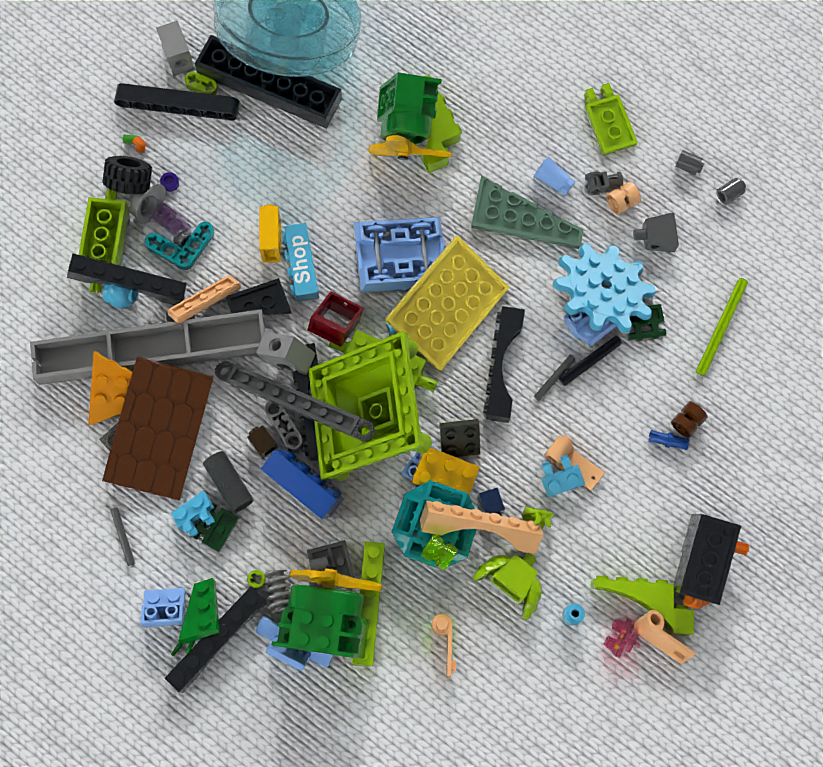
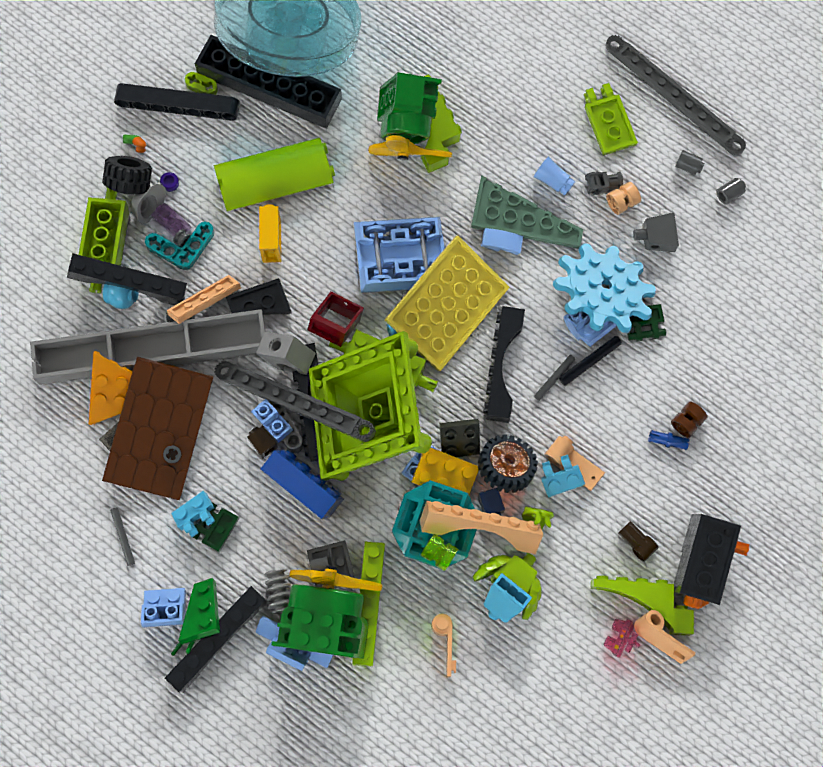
(166, 451): none -> dark grey bush
(175, 48): light grey piece -> none
(229, 481): dark grey piece -> none
(258, 573): lime bush -> none
(272, 420): none -> light blue slope
(274, 174): none -> lime cylinder
(301, 262): medium azure brick -> none
(502, 240): none -> light blue slope
(505, 599): none -> medium azure torso
(510, 476): none -> wheel
(569, 619): medium azure brick -> none
(641, 545): none -> dark brown piece
(675, 95): none -> dark grey plate
(721, 327): lime axle -> none

